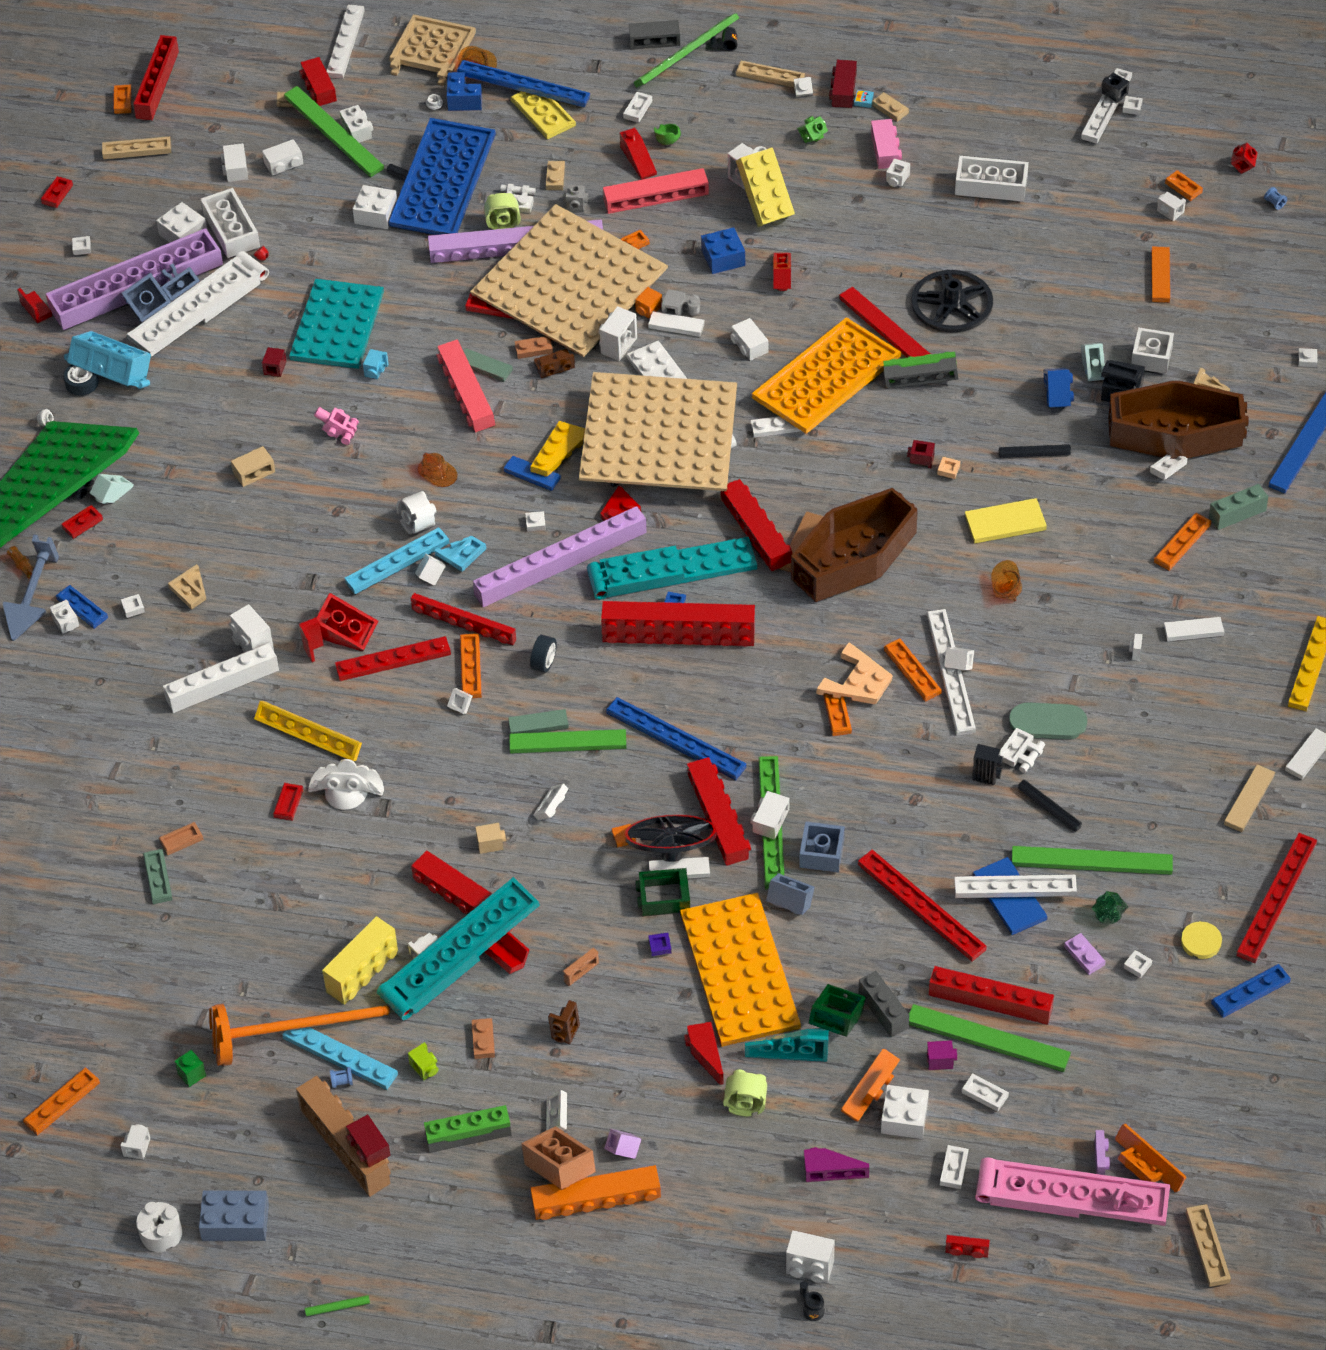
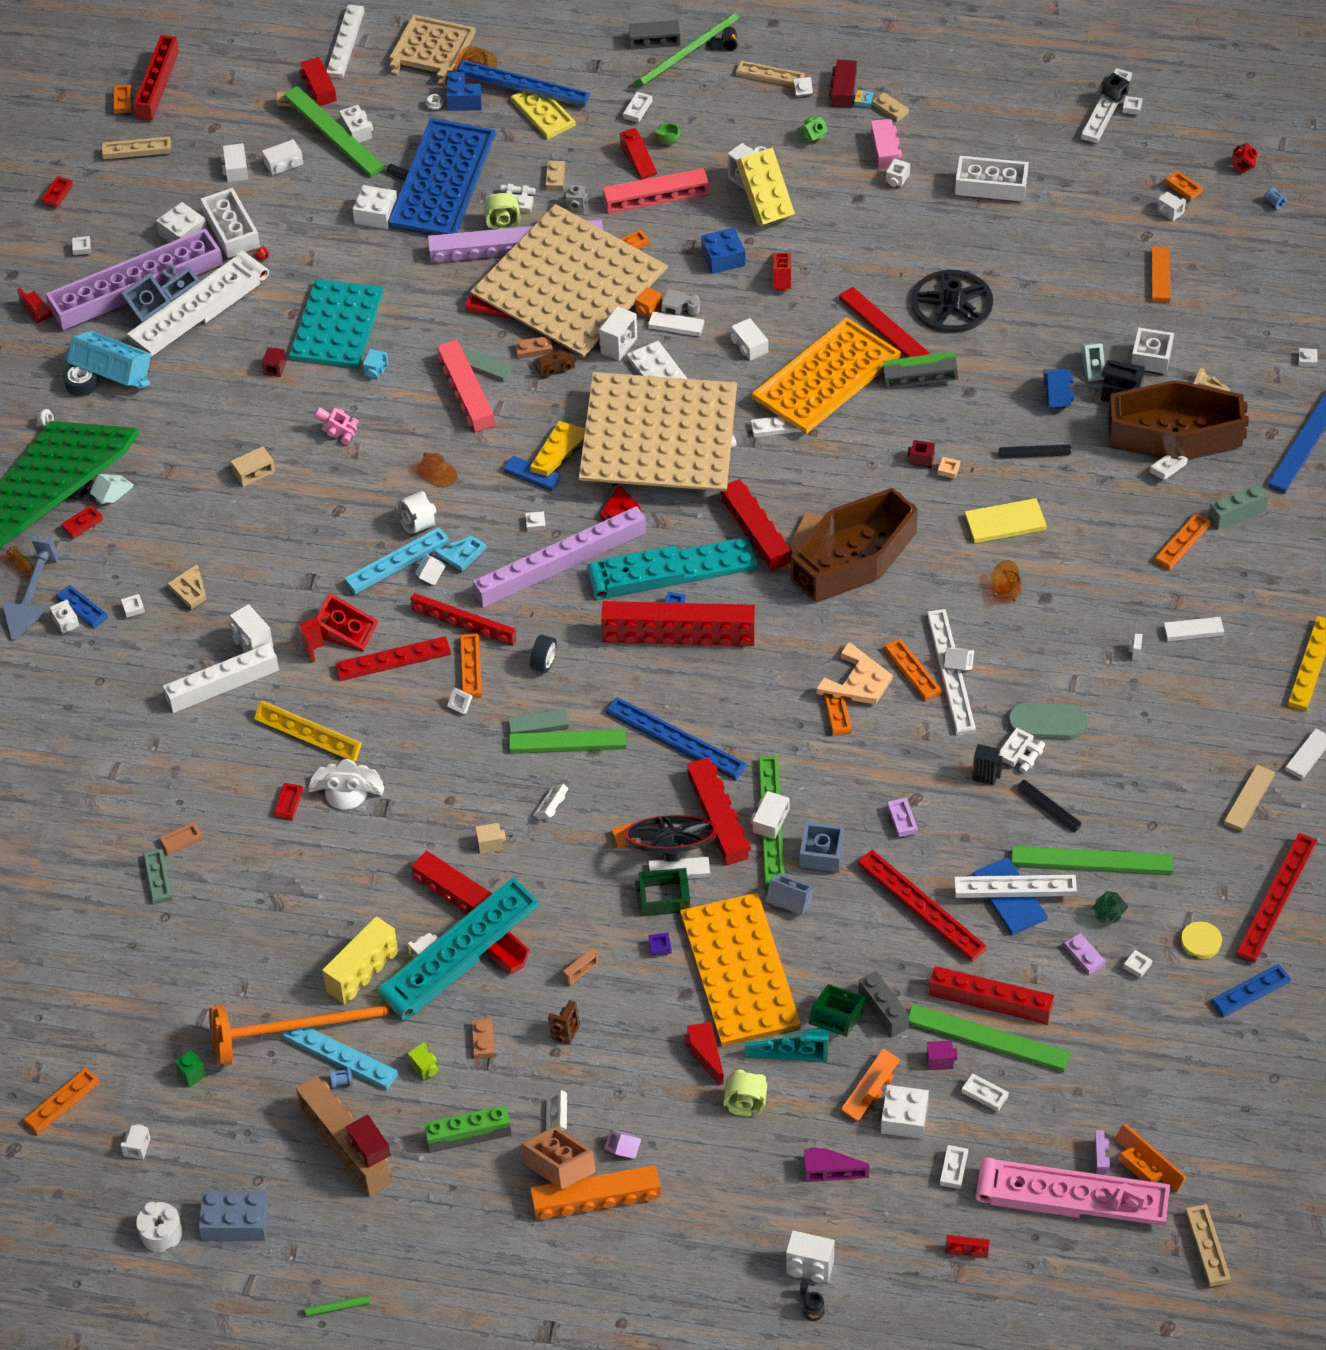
(902, 817): none -> lavender plate

